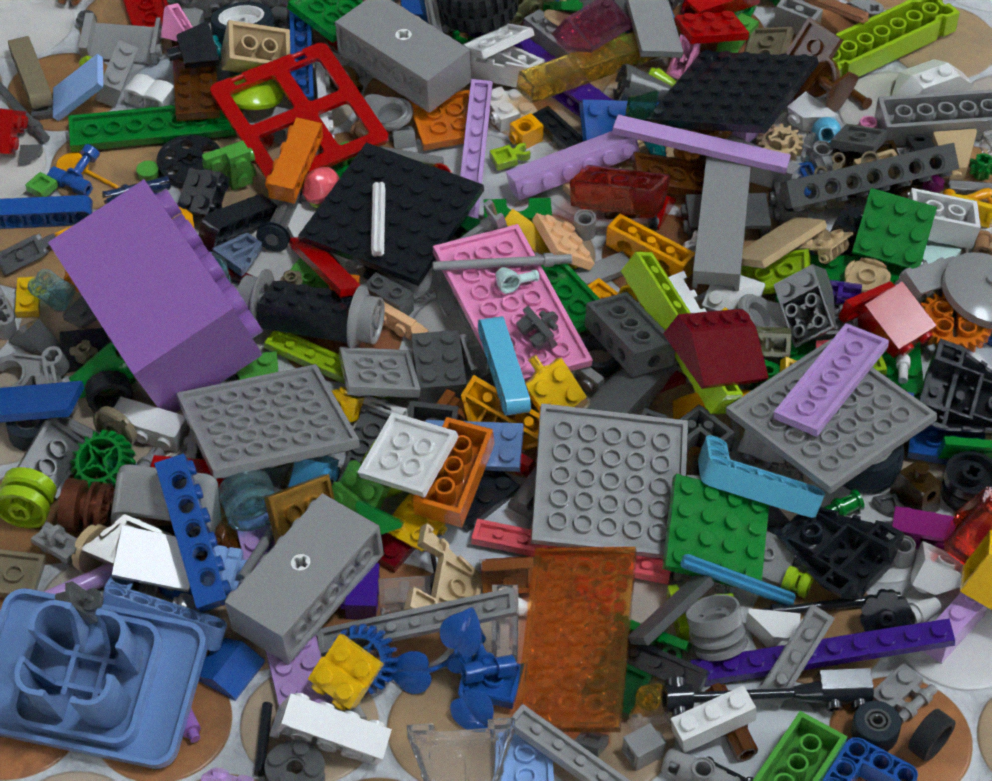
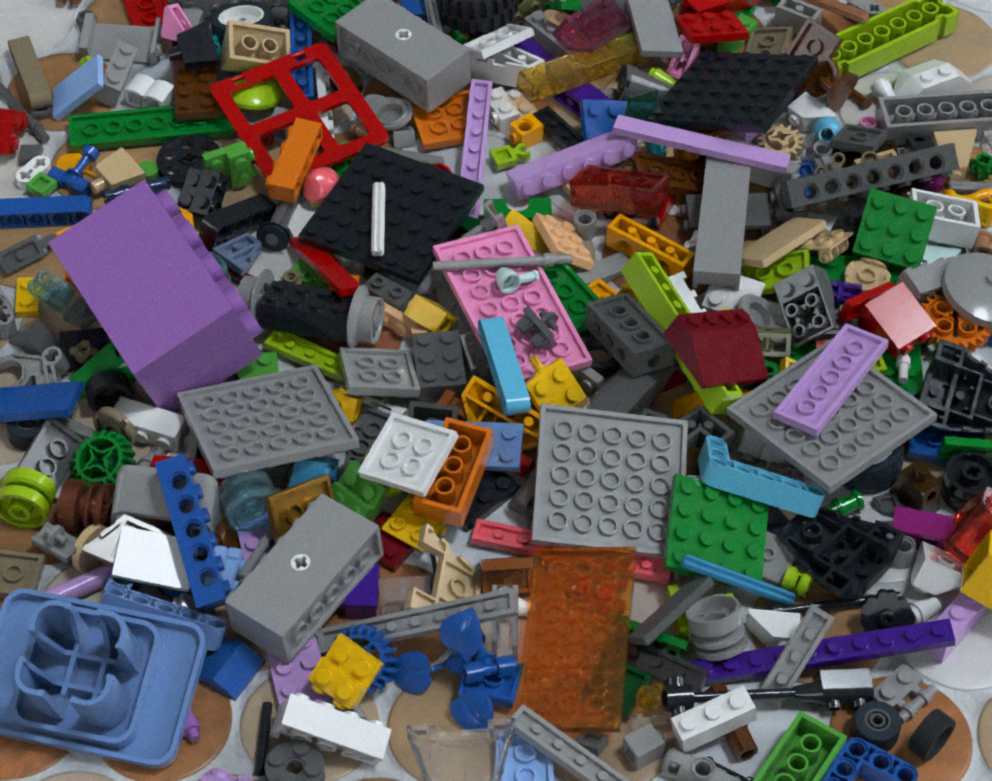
(32, 168): none -> white beam
(84, 601): dark grey hips -> none
(116, 171): none -> tan torso
(385, 521): green slope -> none
(430, 314): none -> yellow slope
(881, 88): none -> white cone

